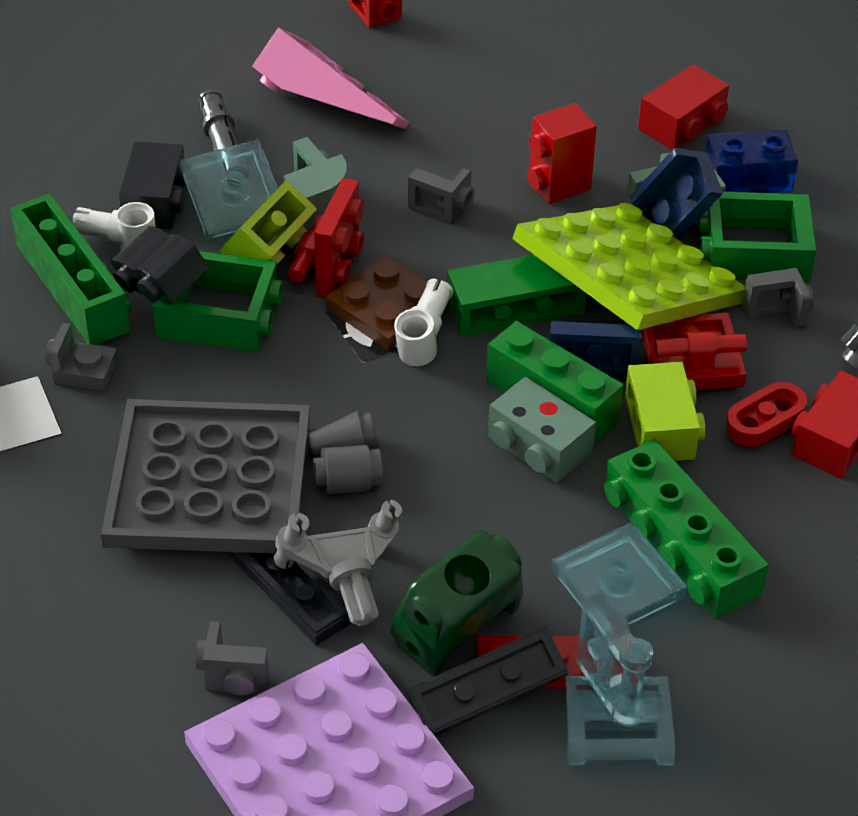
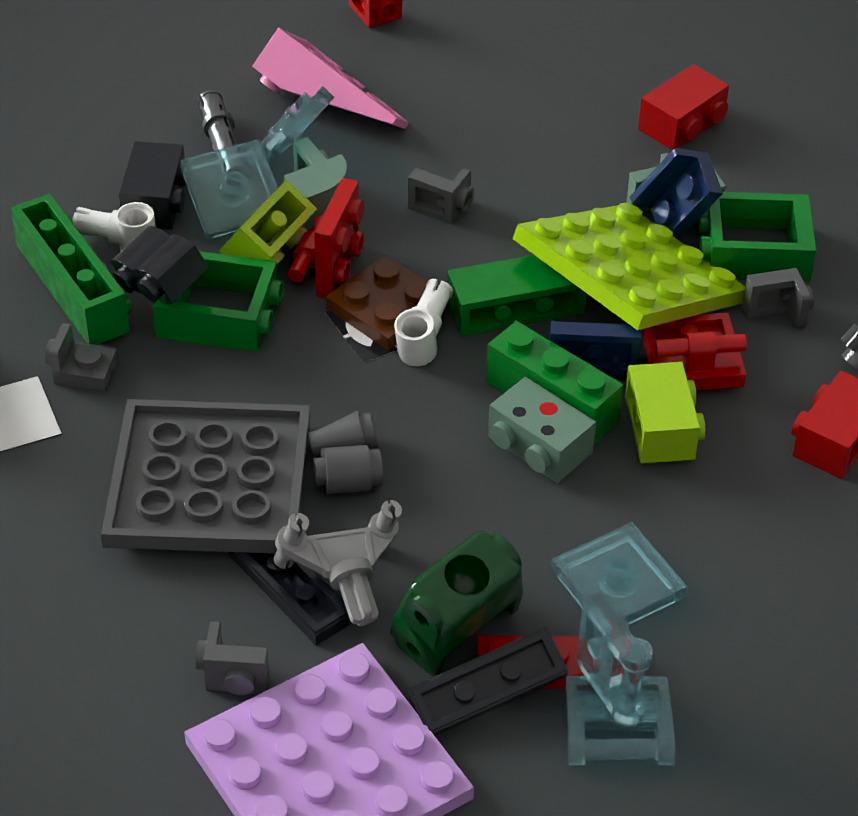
(294, 122): none -> clear light blue plate
(562, 153): red brick -> none
(685, 528): green brick -> none
(754, 160): clear blue brick -> none
(765, 414): red plate -> none

